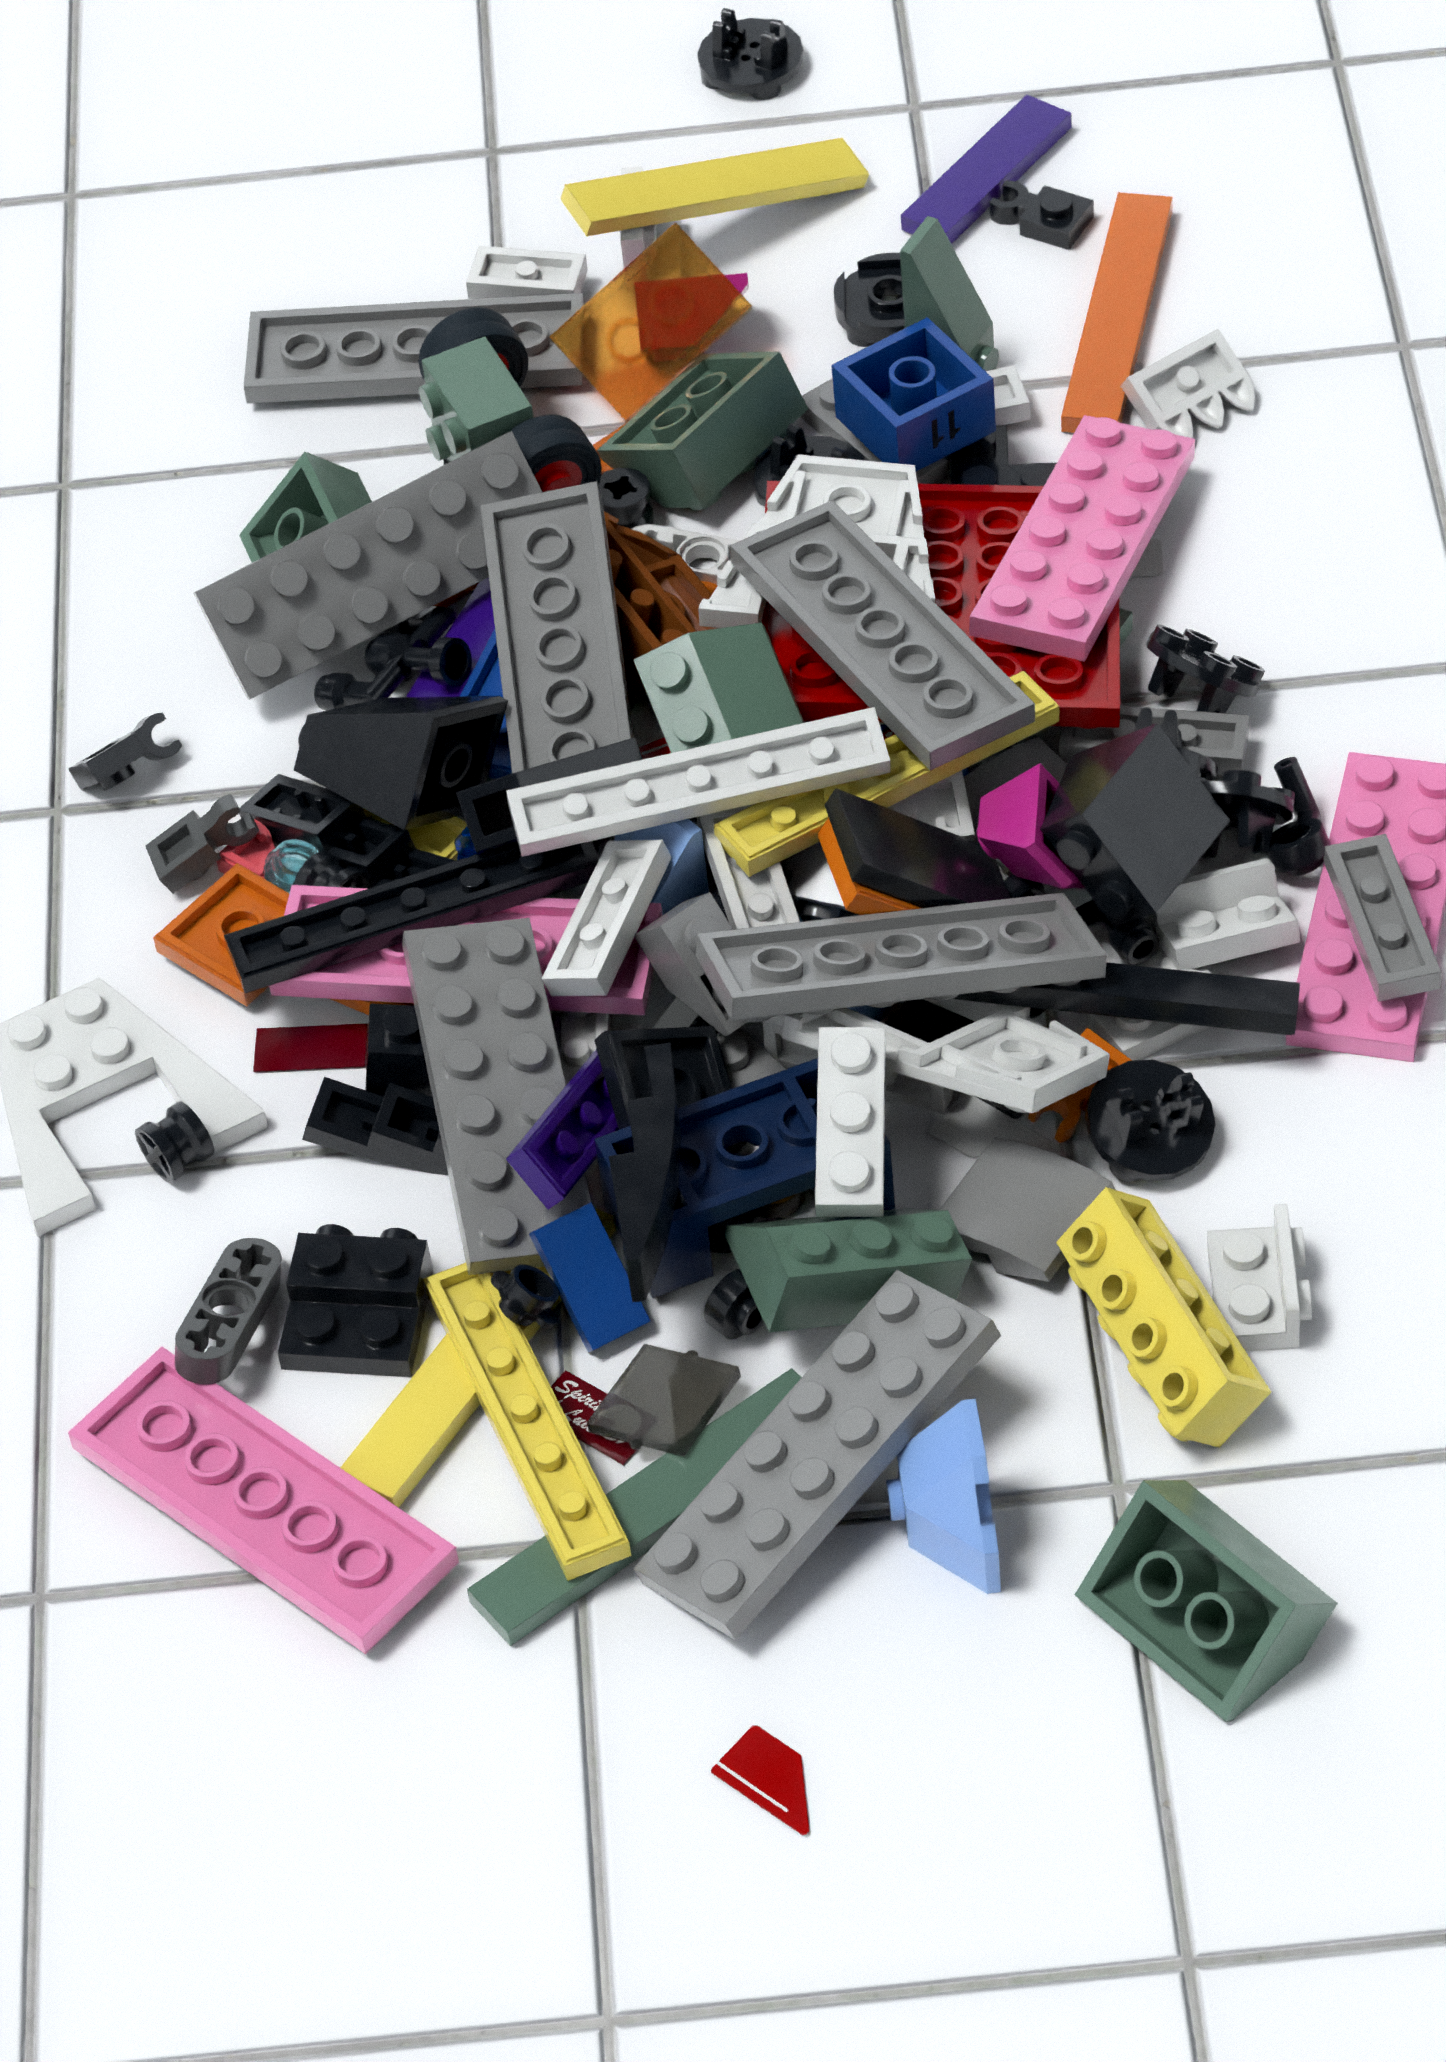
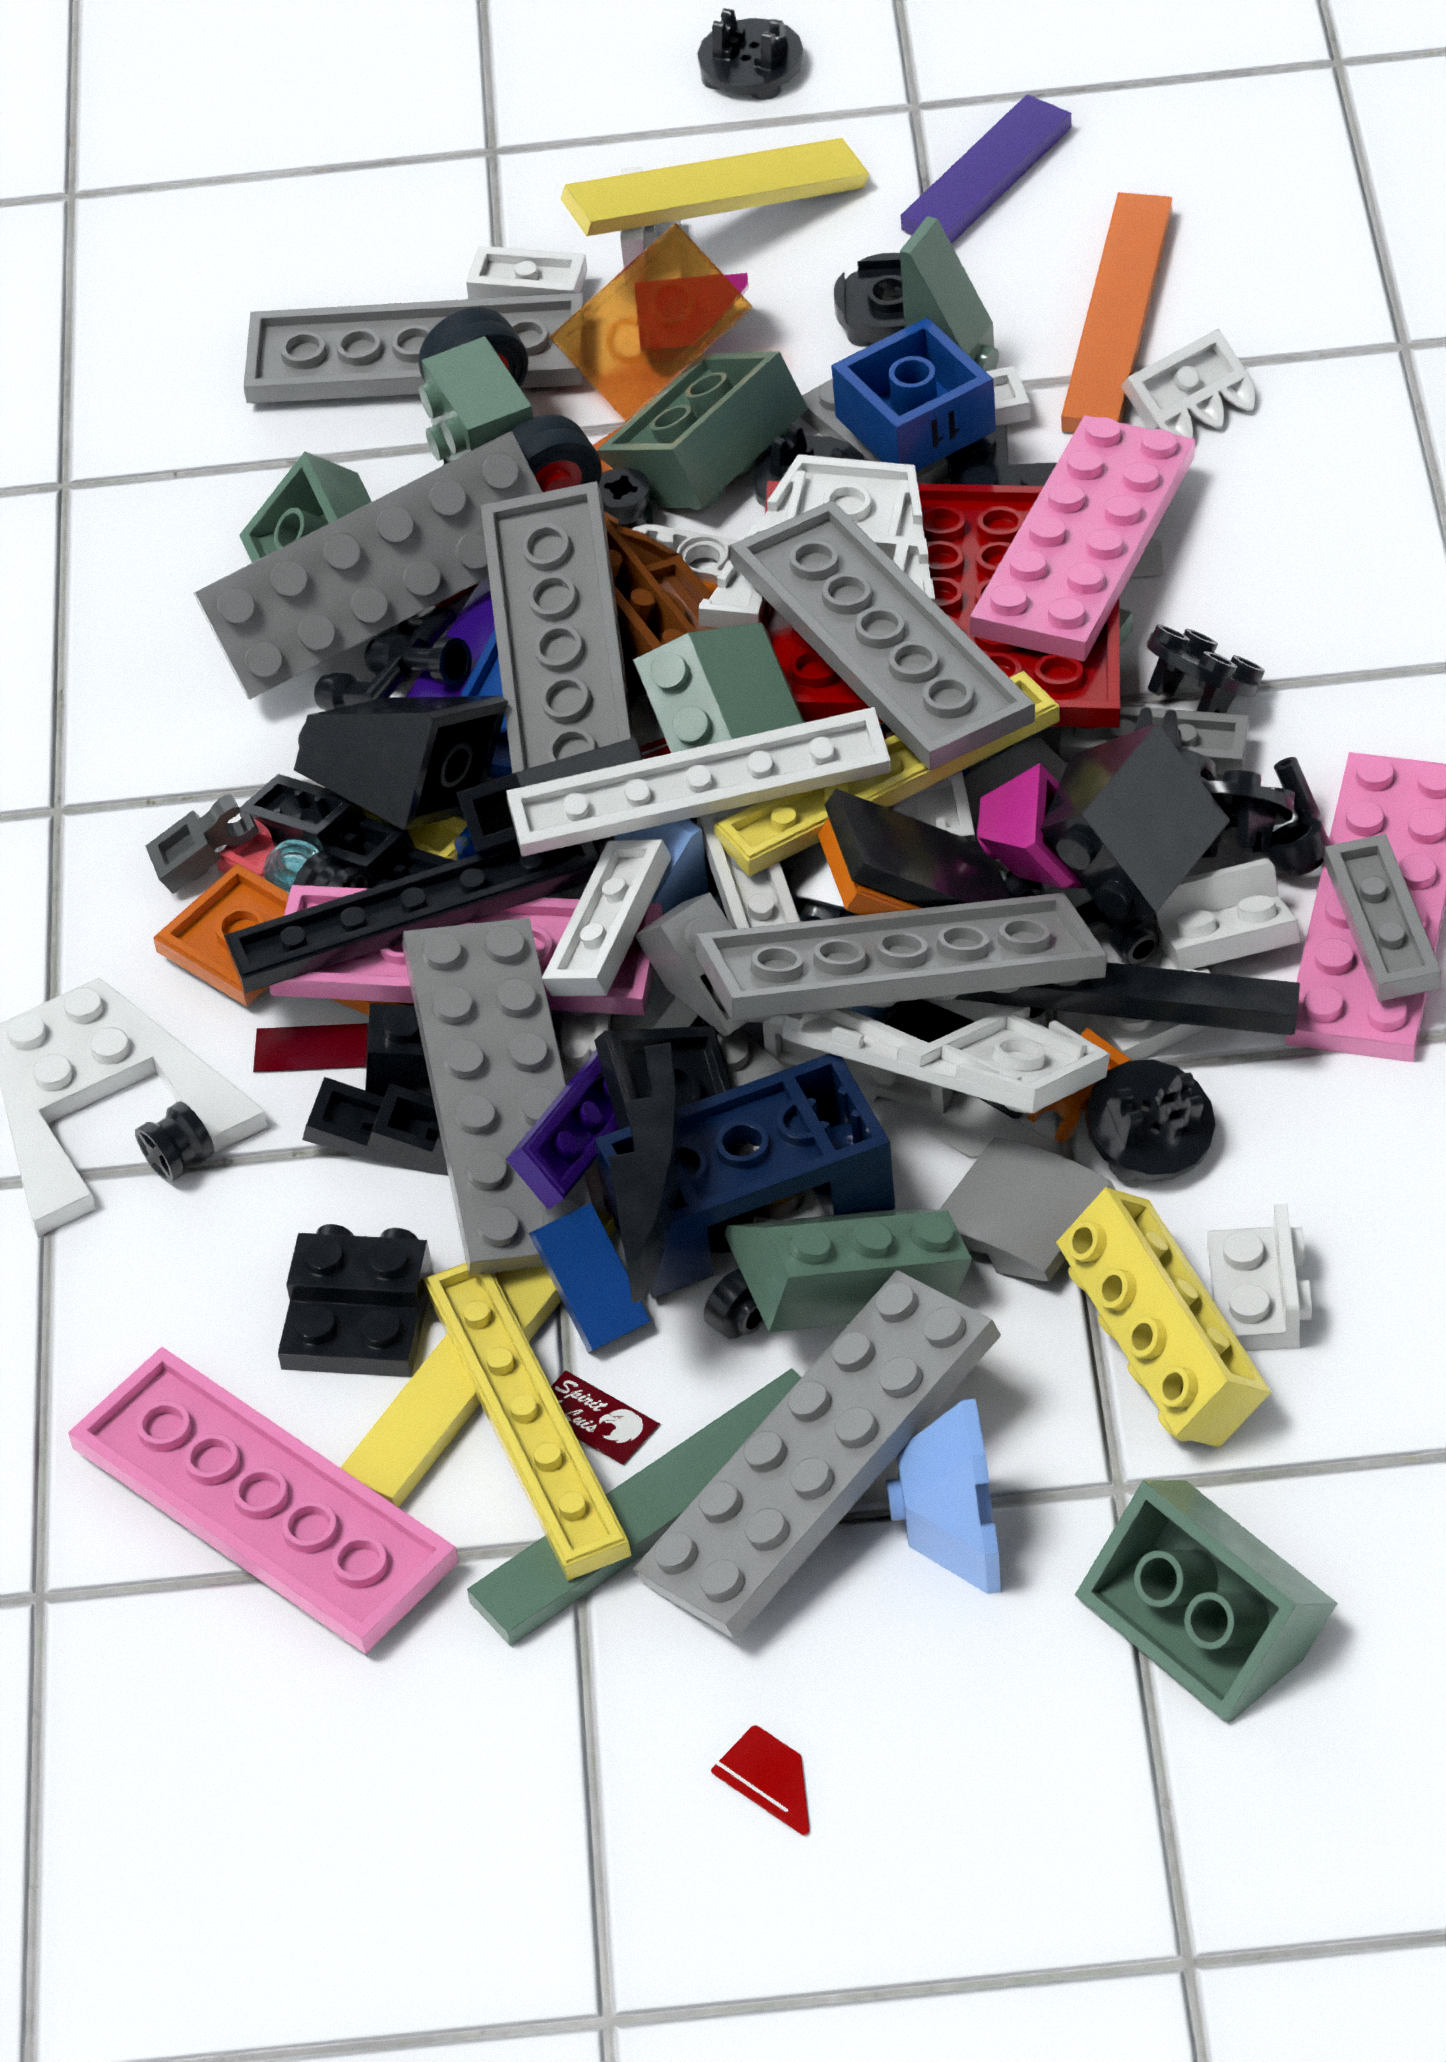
(113, 762): black plate -> none
(229, 1331): dark grey beam -> none
(527, 1296): black plate -> none
(663, 1400): clear smoke piece -> none
(850, 1122): white plate -> none
(1047, 217): black plate -> none

